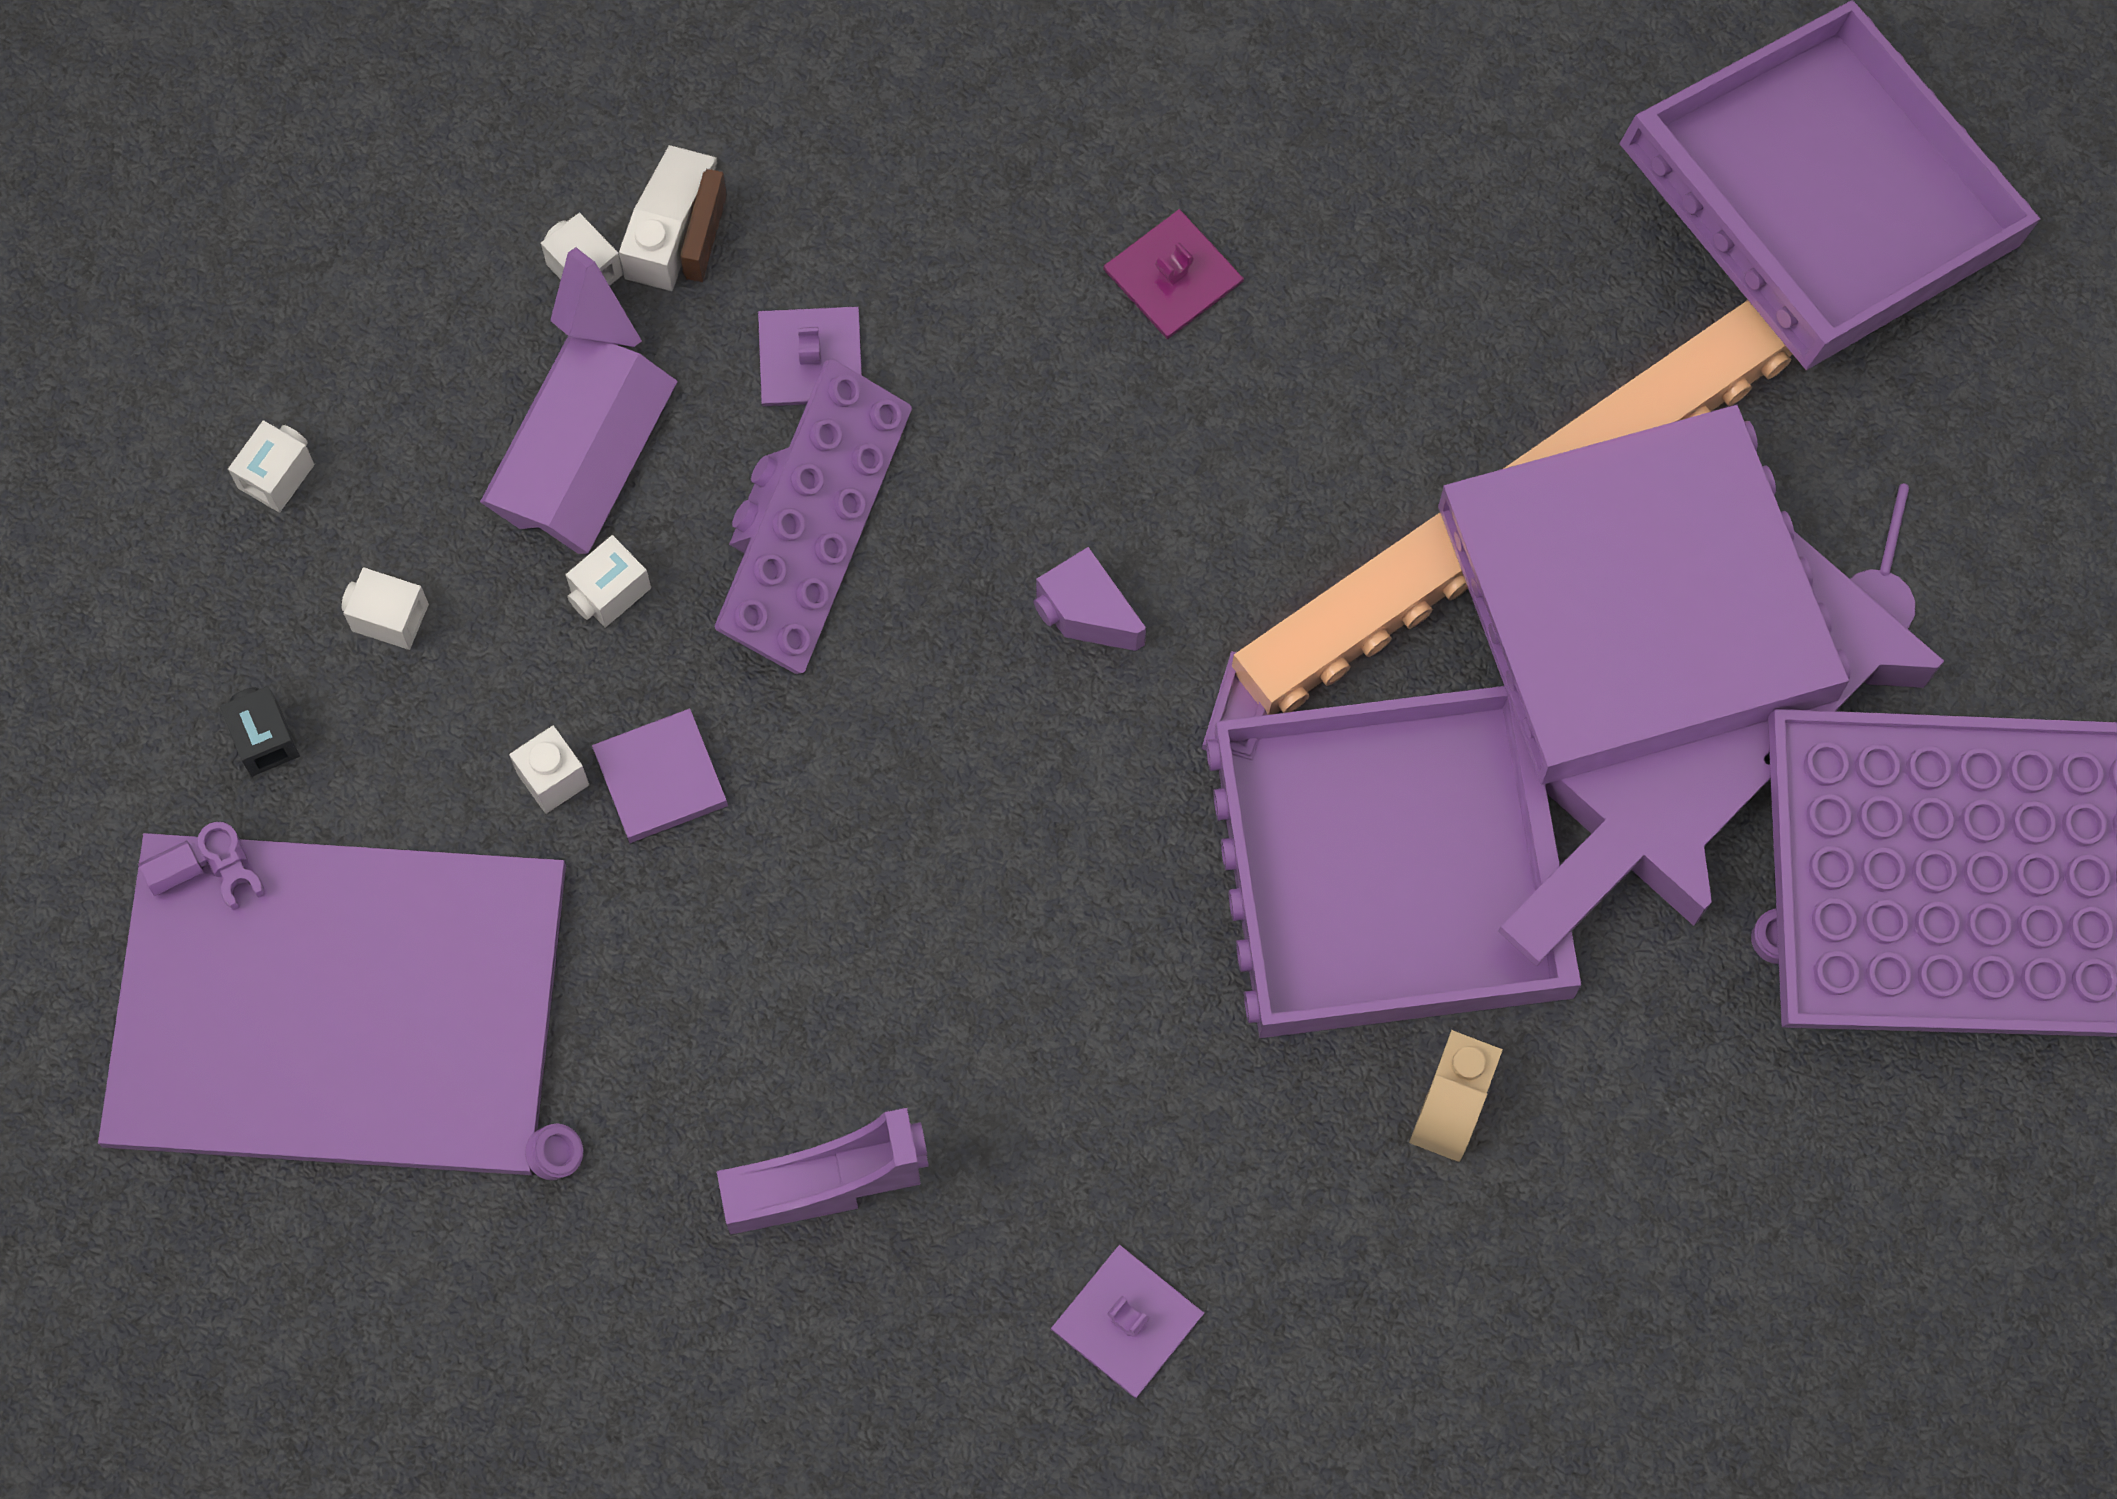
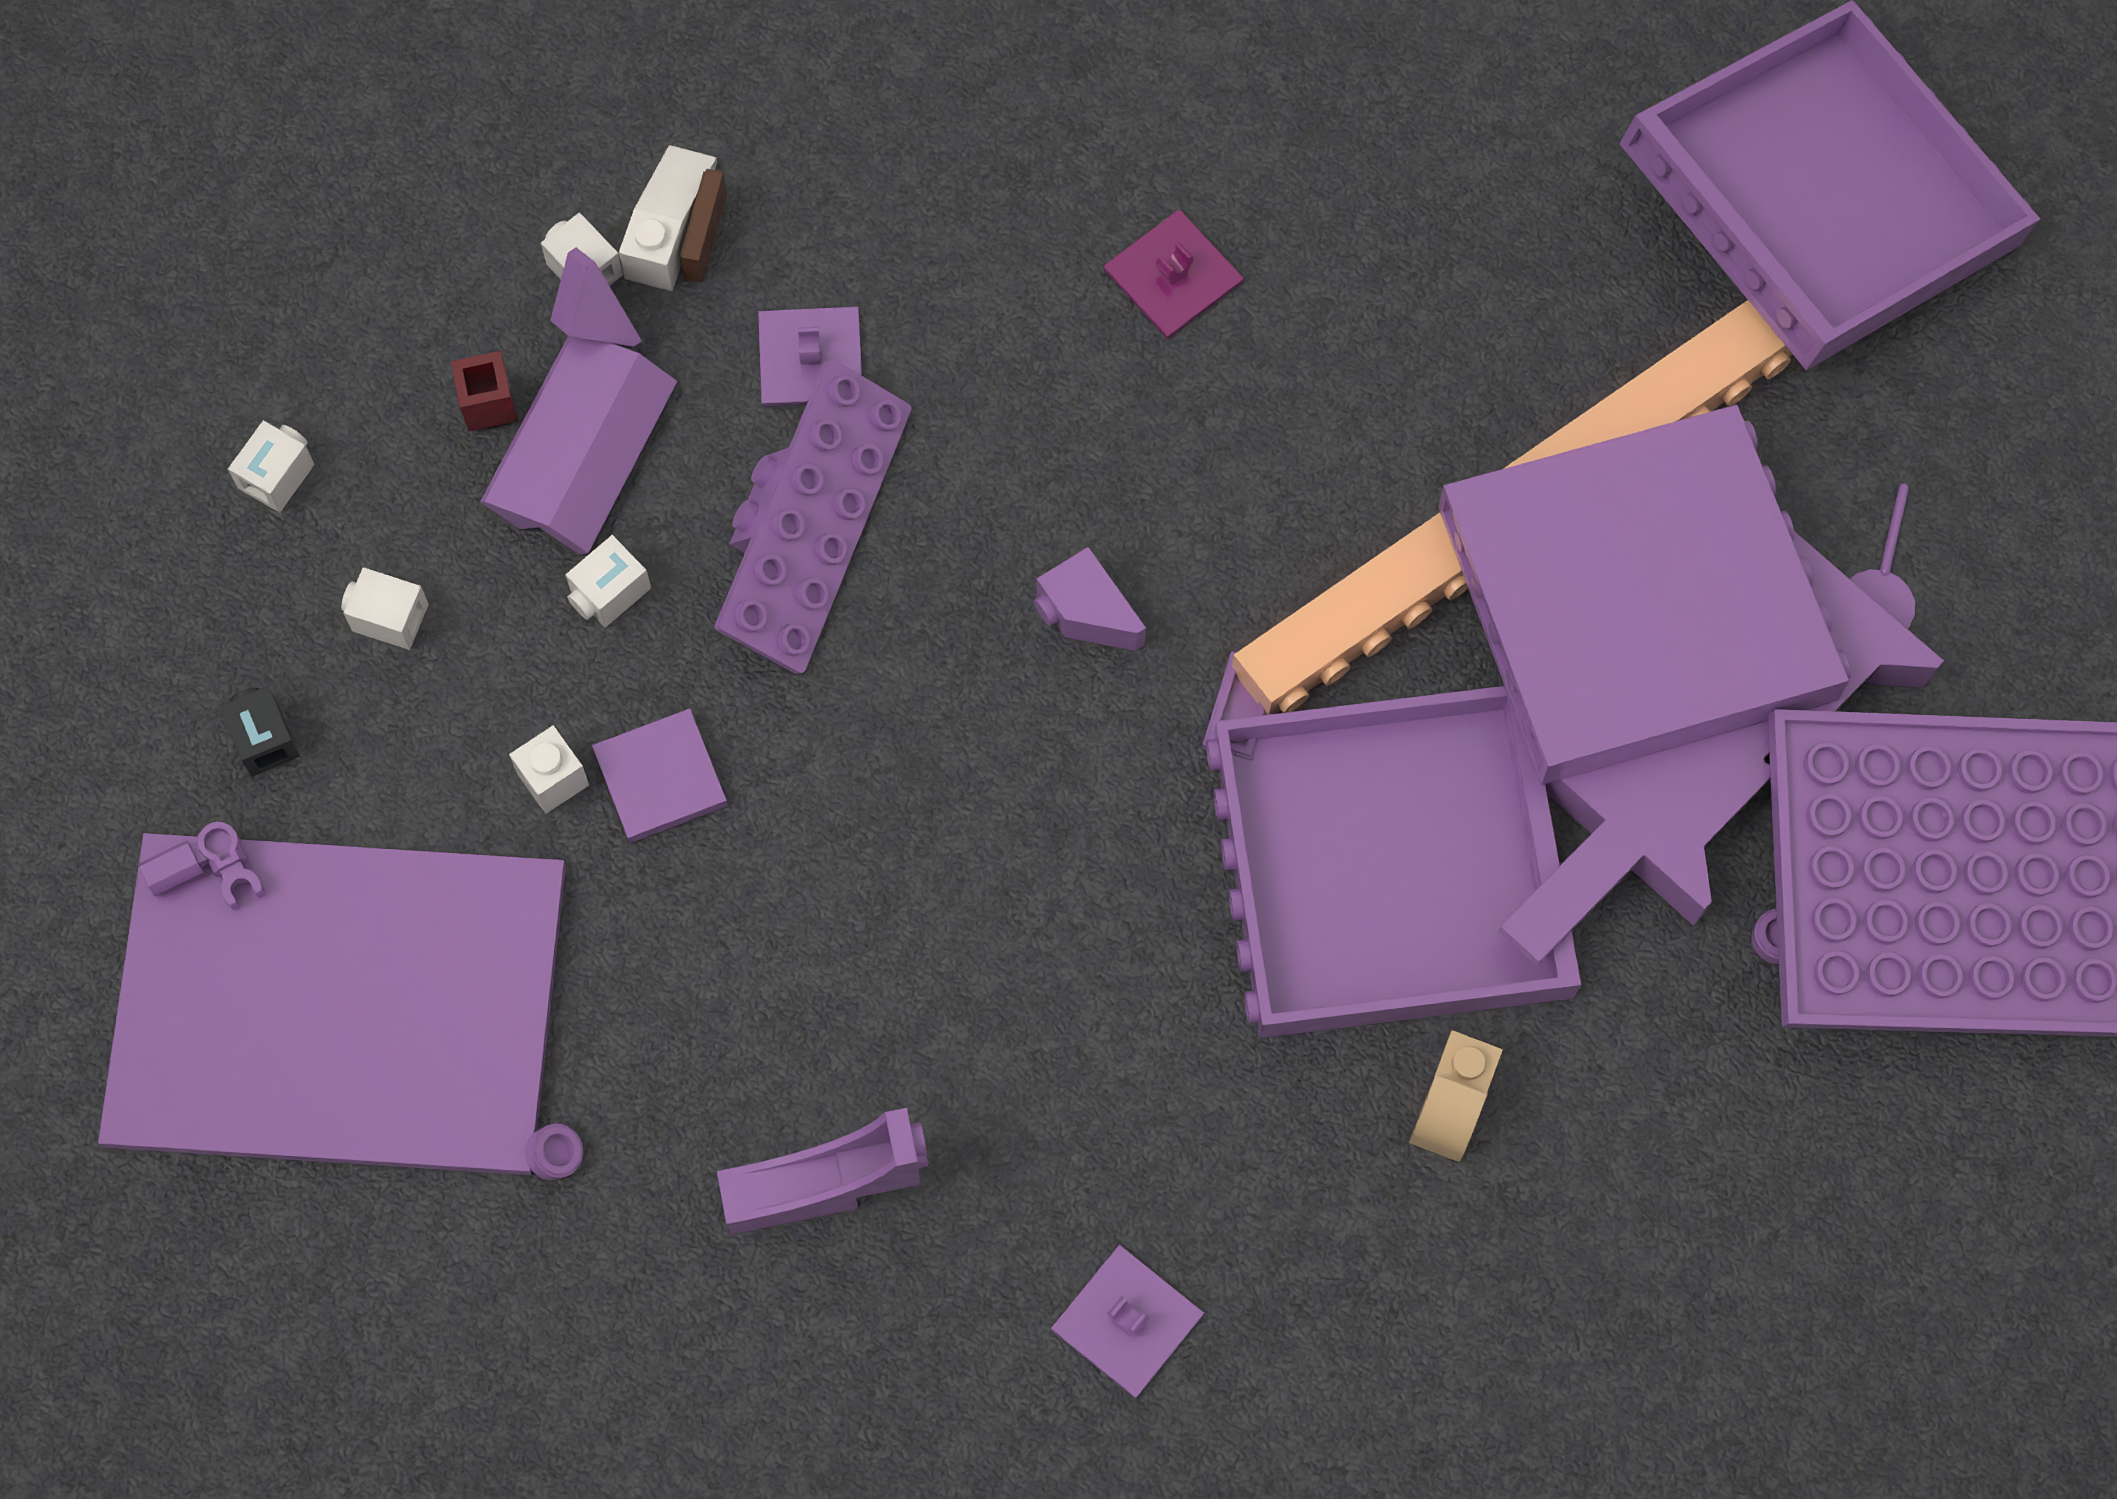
(484, 391): none -> dark red brick

